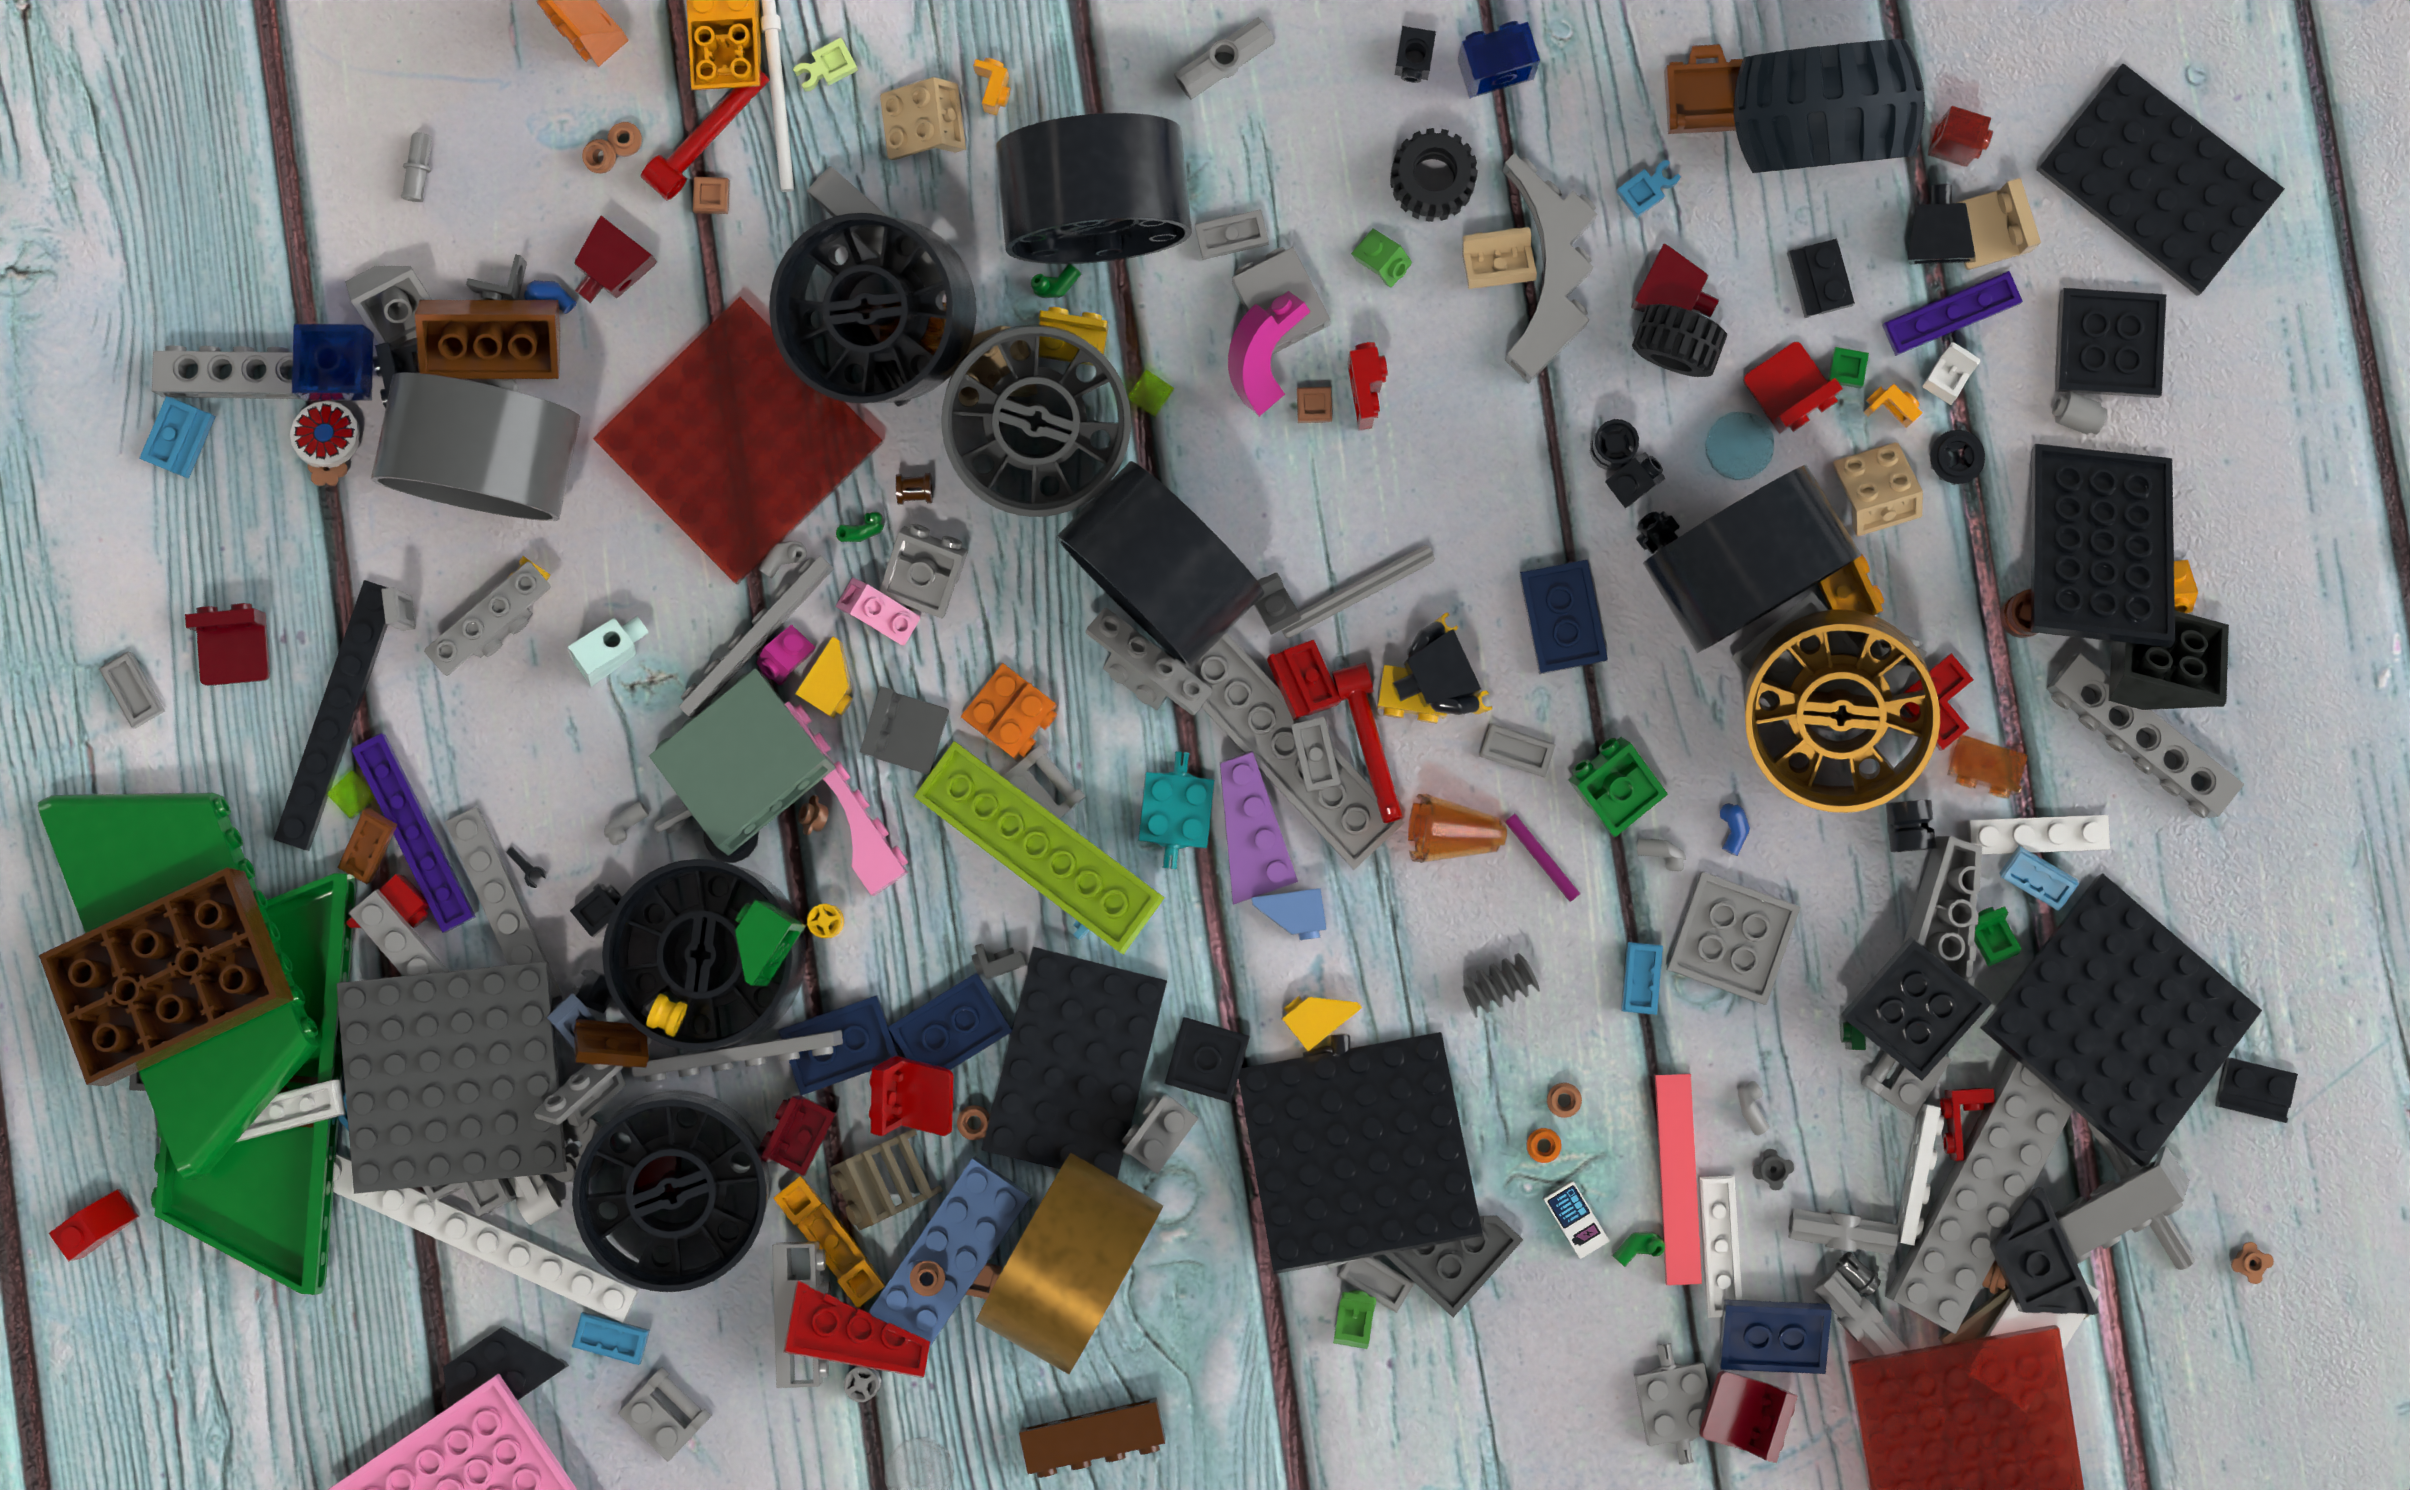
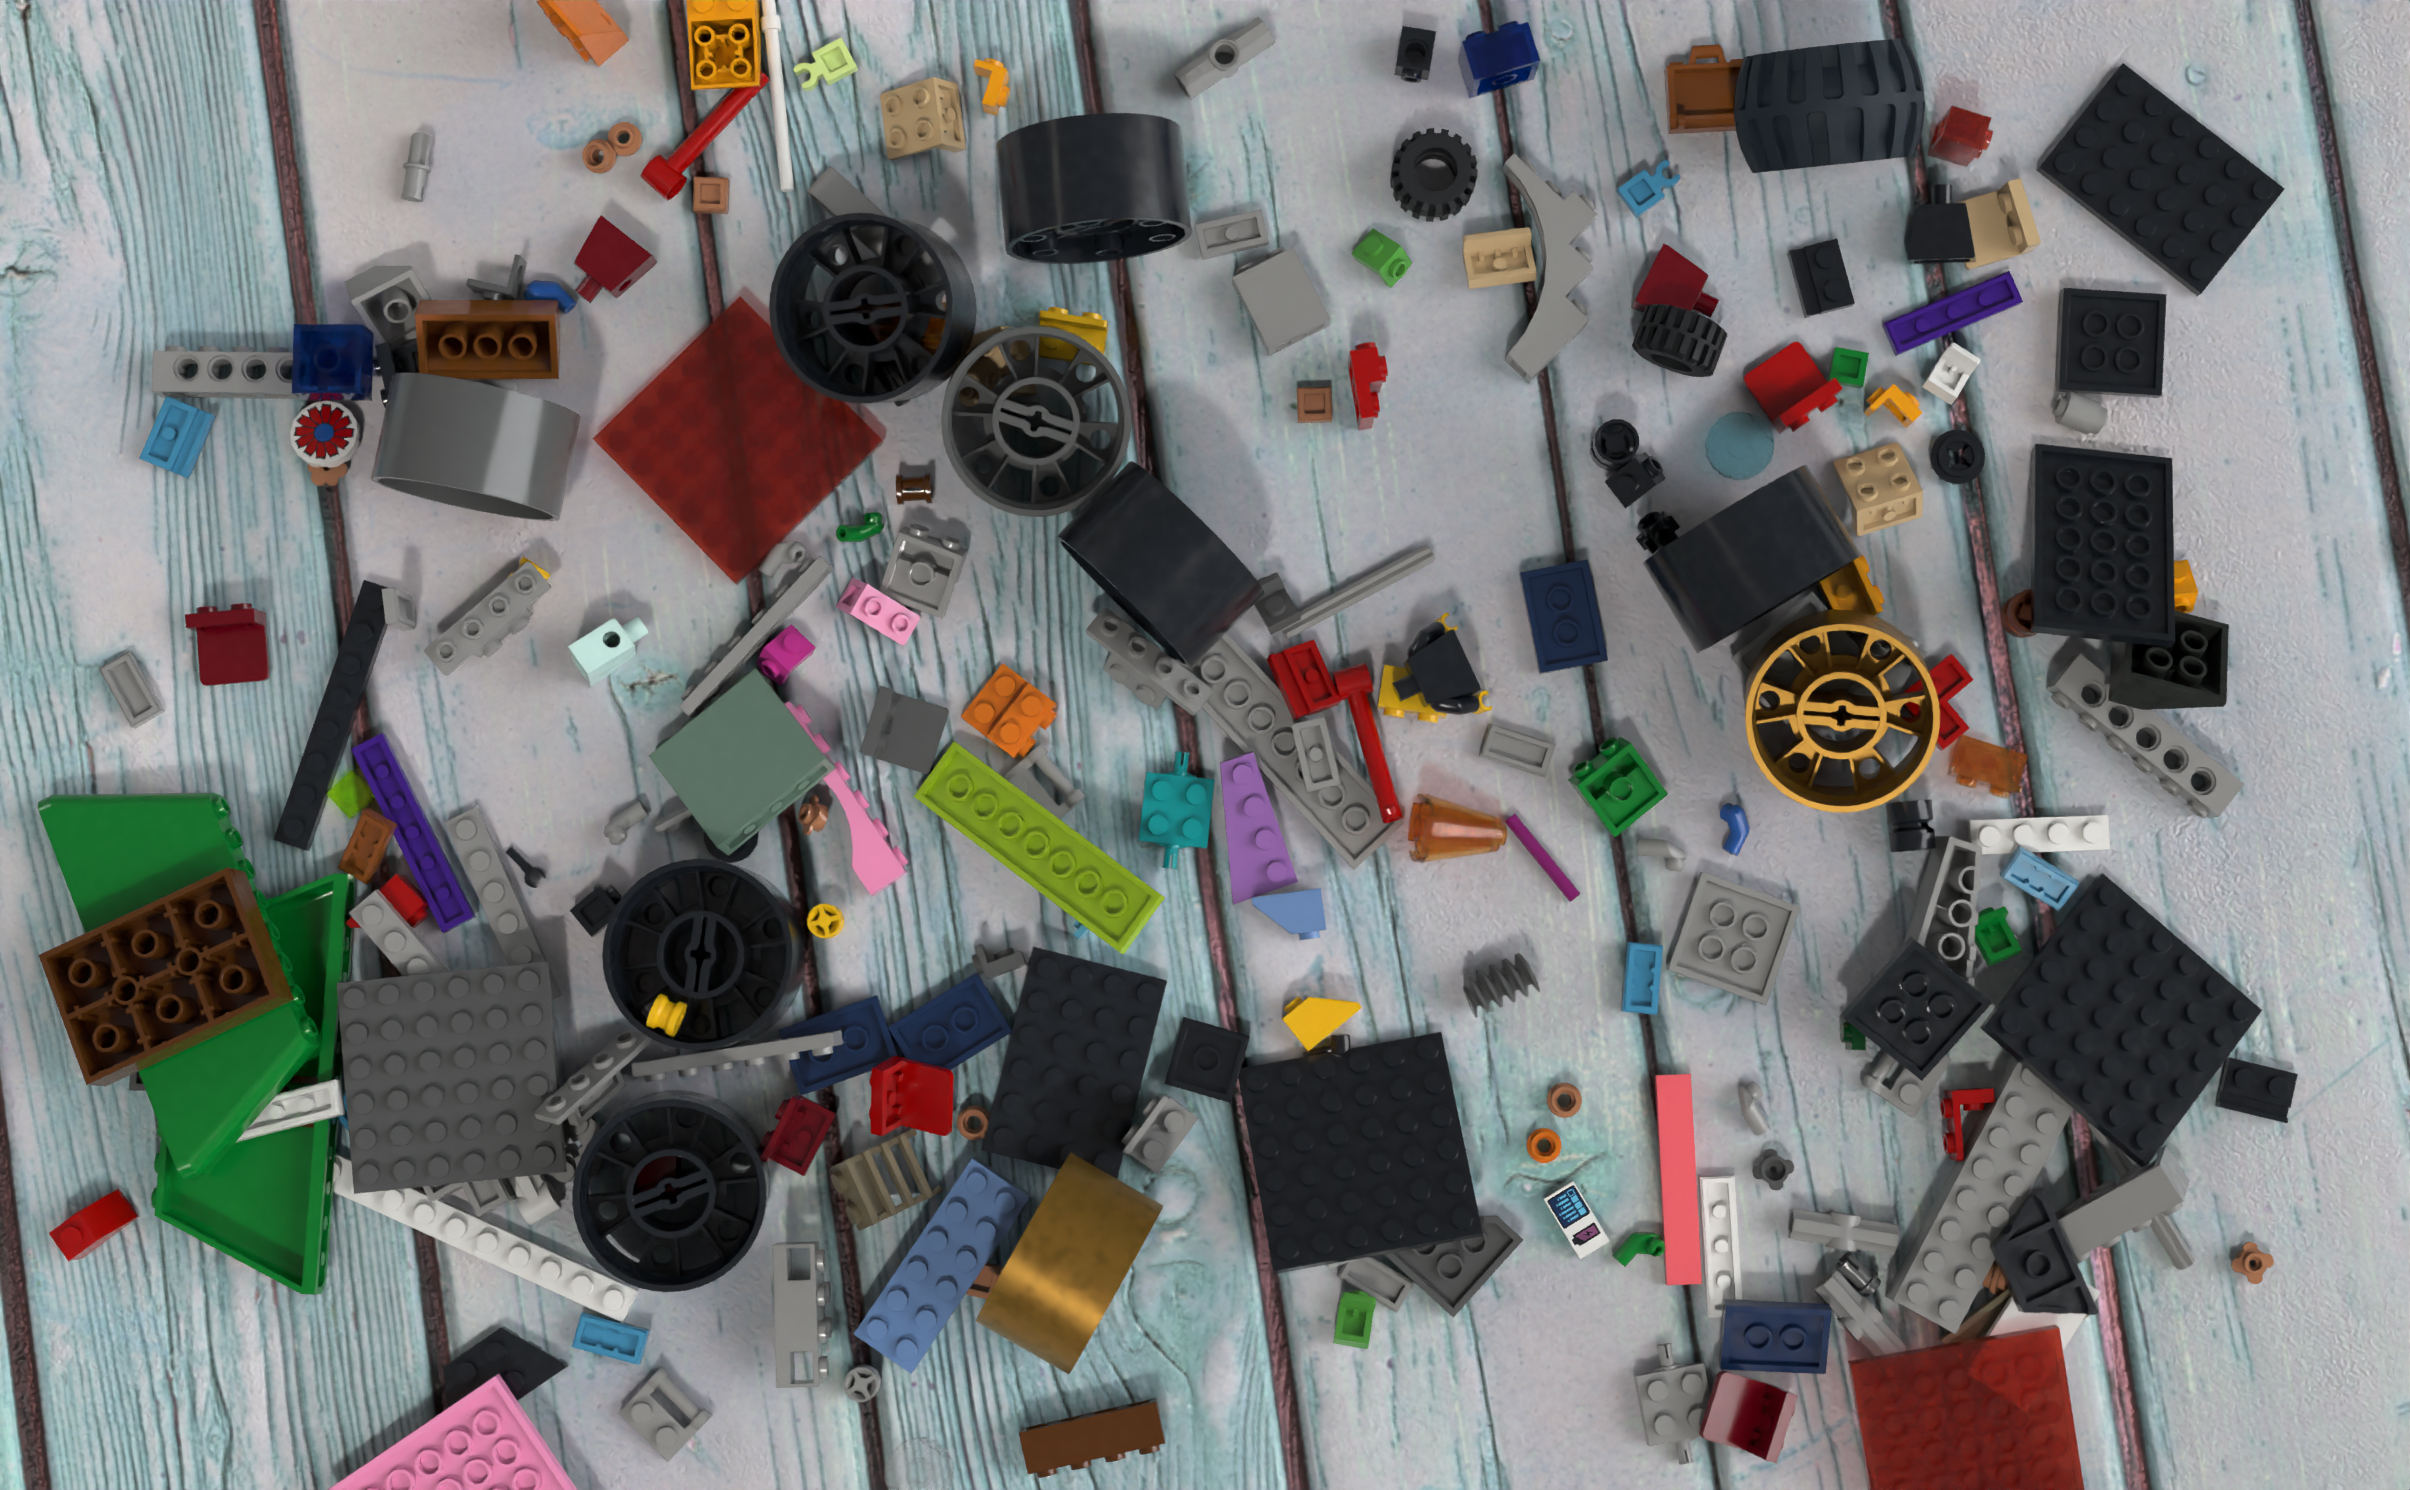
(565, 1015): sand blue plate -> none
(594, 991): black tile -> none
(610, 1044): reddish brown plate -> none
(764, 940): green slope -> none
(828, 681): yellow slope -> none
(842, 1253): light orange slope -> none
(842, 1334): red wing -> none
(933, 1268): nougat plate -> none
(1055, 286): green arm -> none
(1150, 393): clear neon green tile -> none
(1252, 350): dark pink arch -> none
(1921, 1160): white plate -> none

